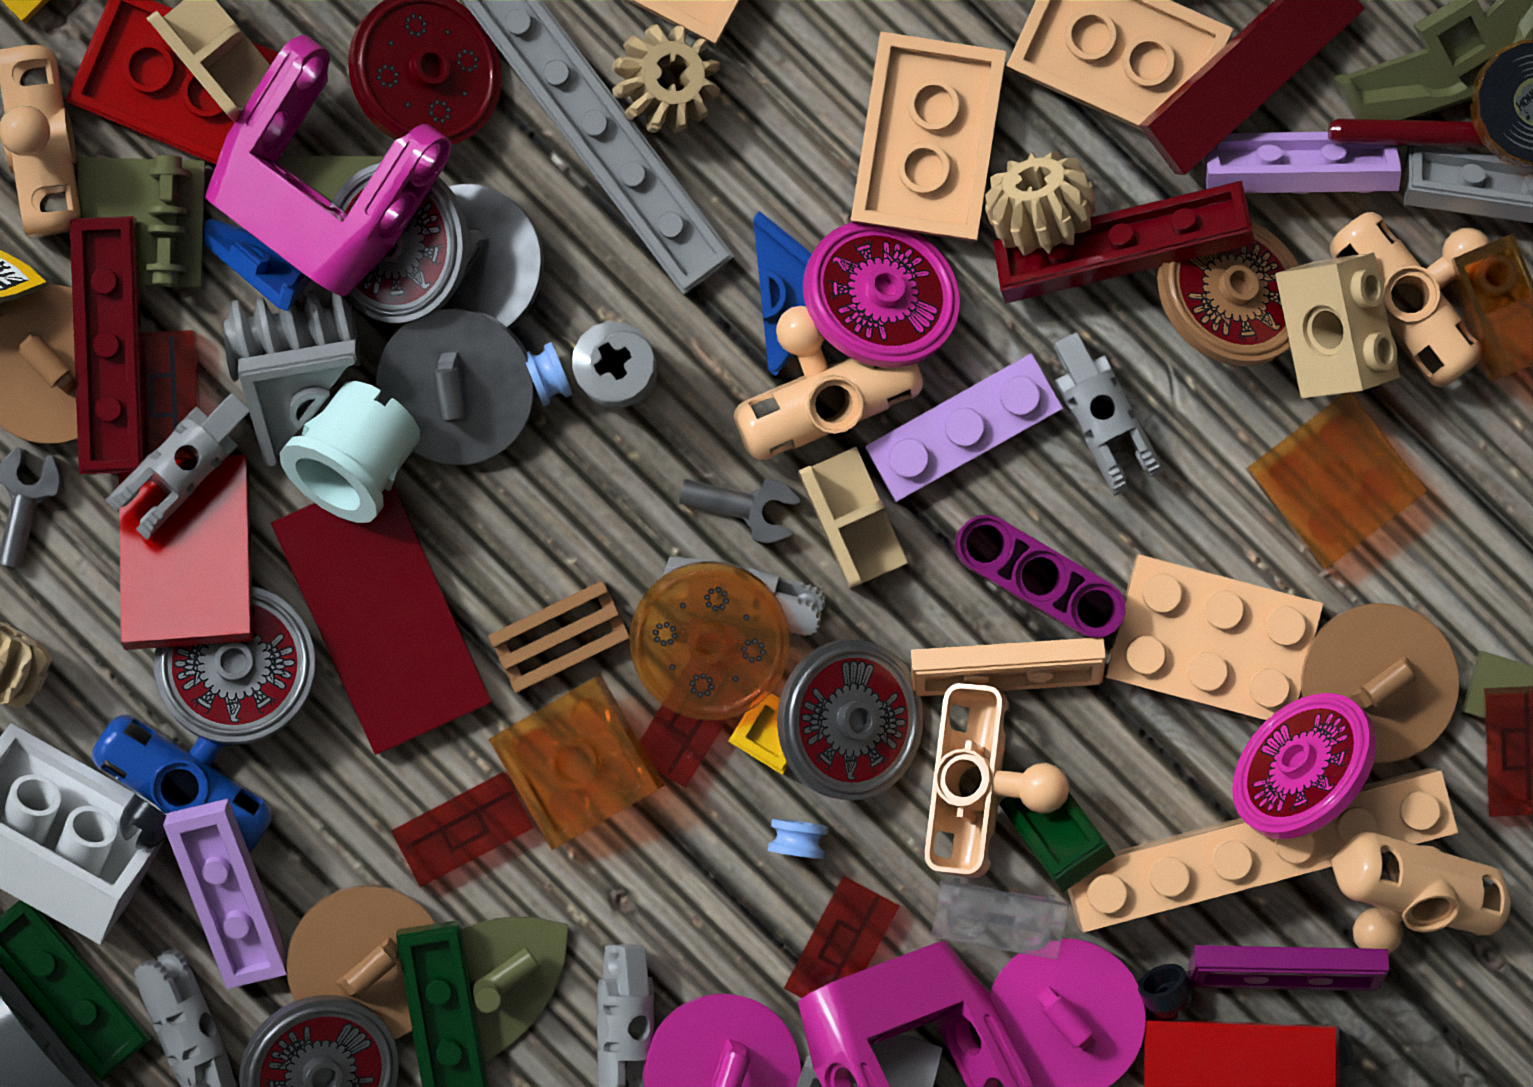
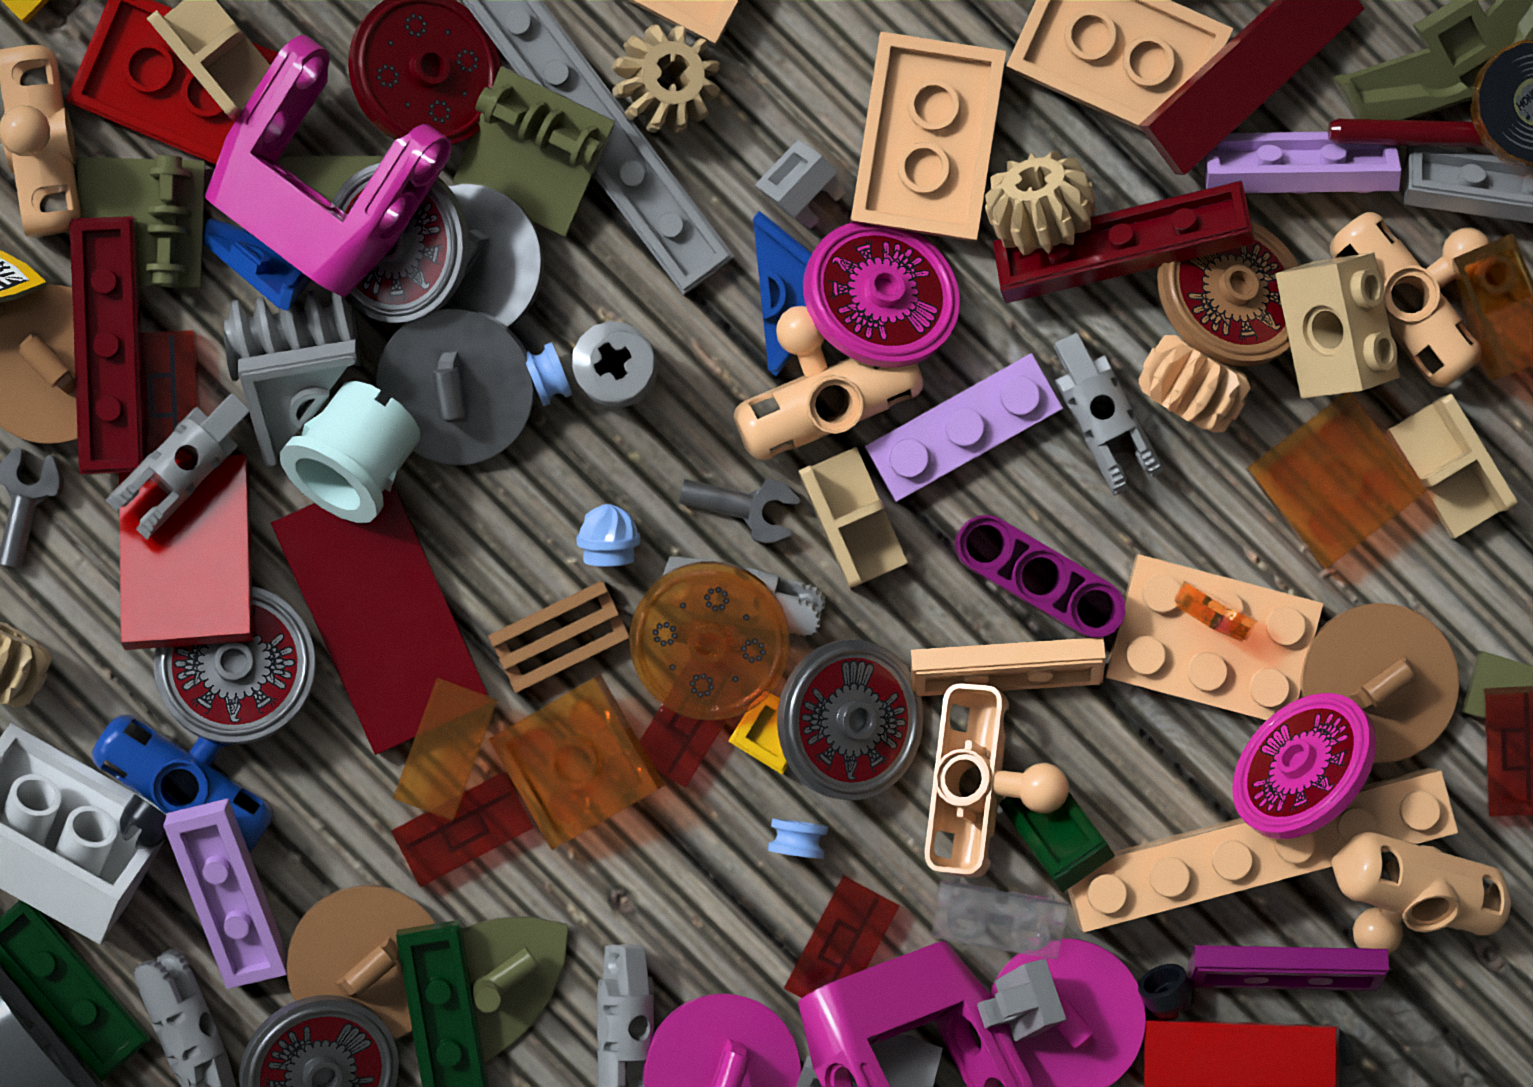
(445, 749): none -> clear orange tile
(535, 148): none -> olive hinge
(608, 537): none -> light blue plate
(797, 180): none -> light grey tile
(1024, 1001): none -> light grey tile
(1193, 384): none -> light nougat gear
(1215, 612): none -> clear orange tile
(1451, 465): none -> tan panel

